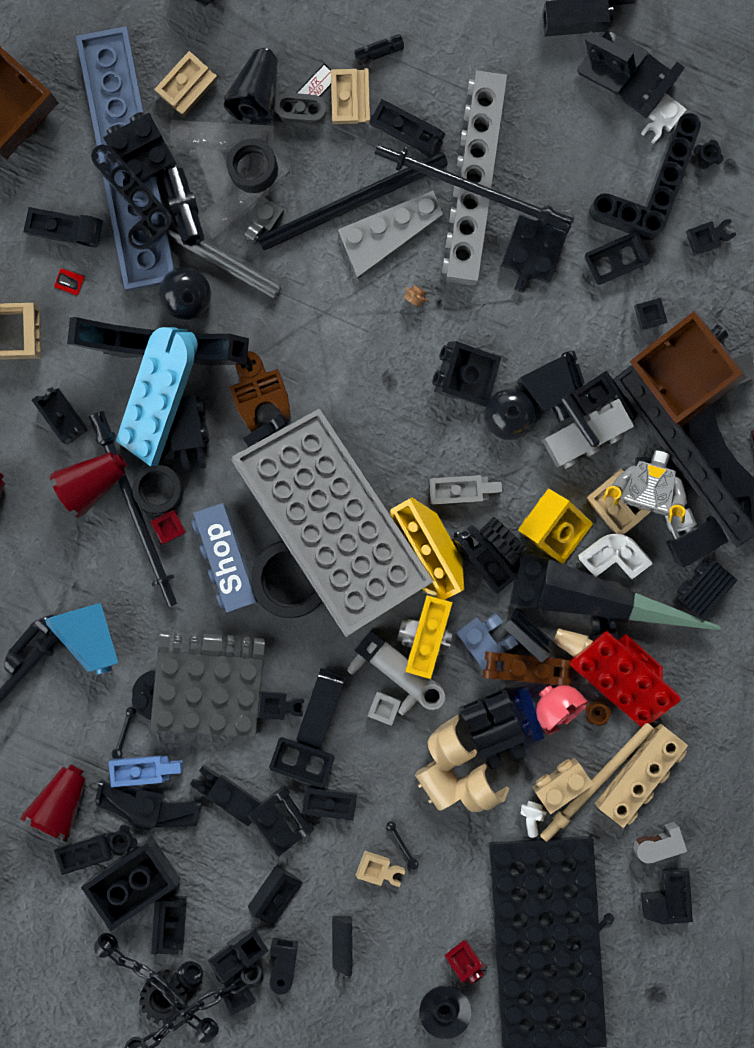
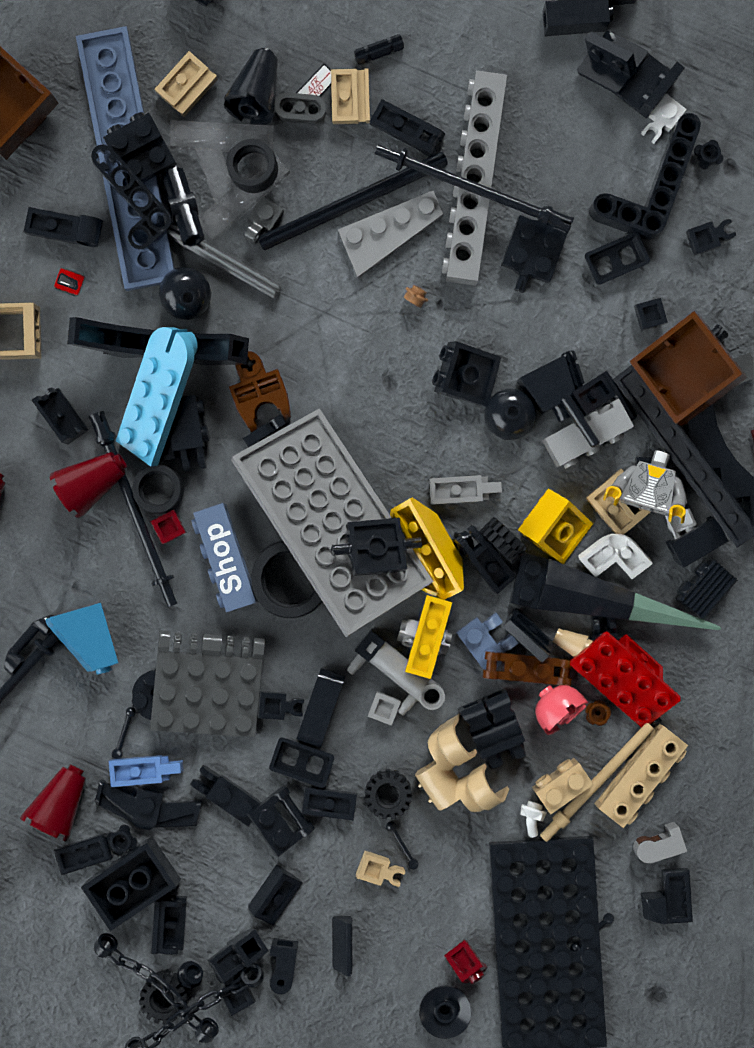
(376, 546): none -> black plate
(395, 808): none -> black tyre
(531, 724): clear blue plate -> none

